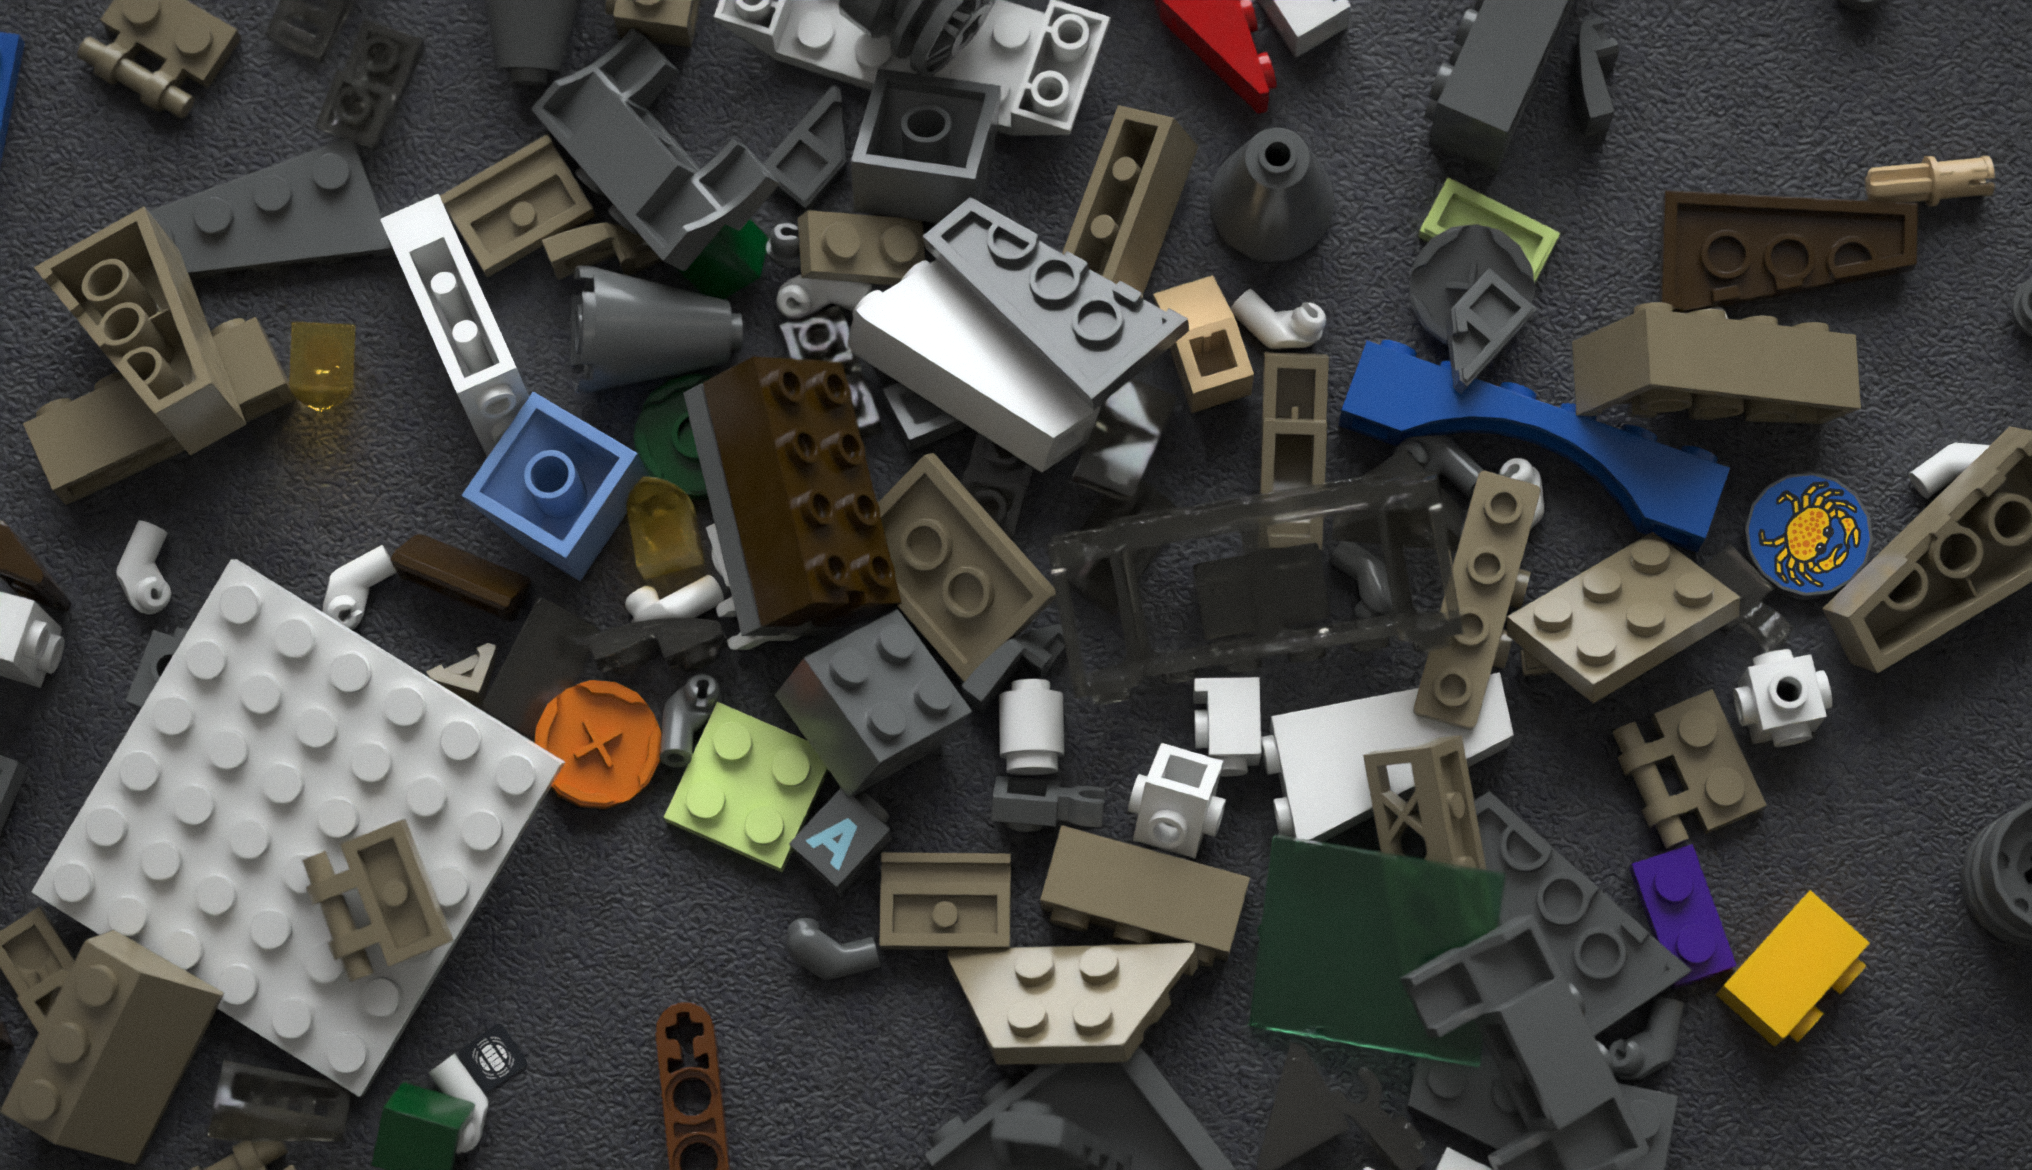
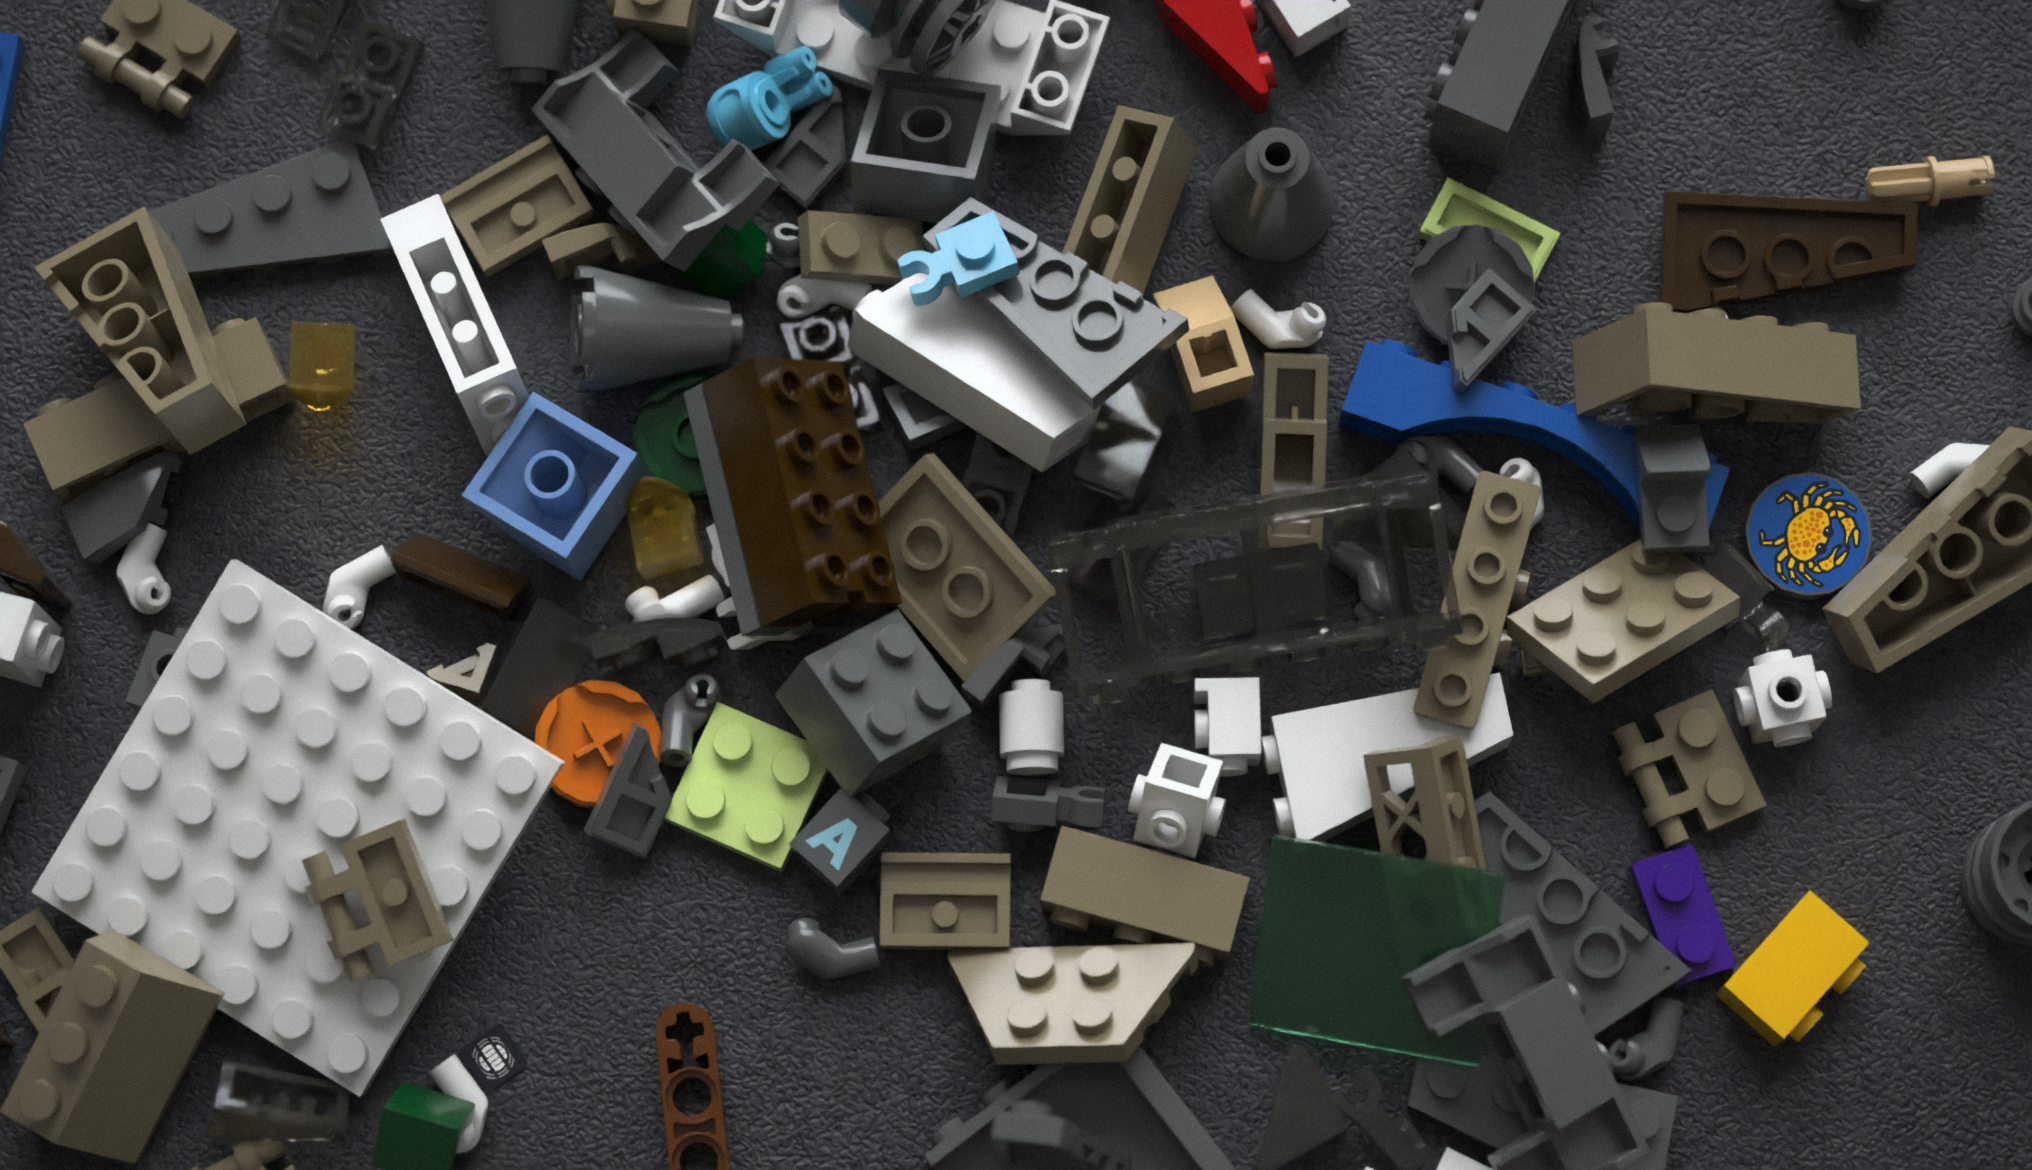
(120, 507): none -> dark grey slope
(632, 798): none -> dark grey tile
(759, 104): none -> medium azure piece
(968, 256): none -> medium azure plate
(1672, 488): none -> dark grey slope

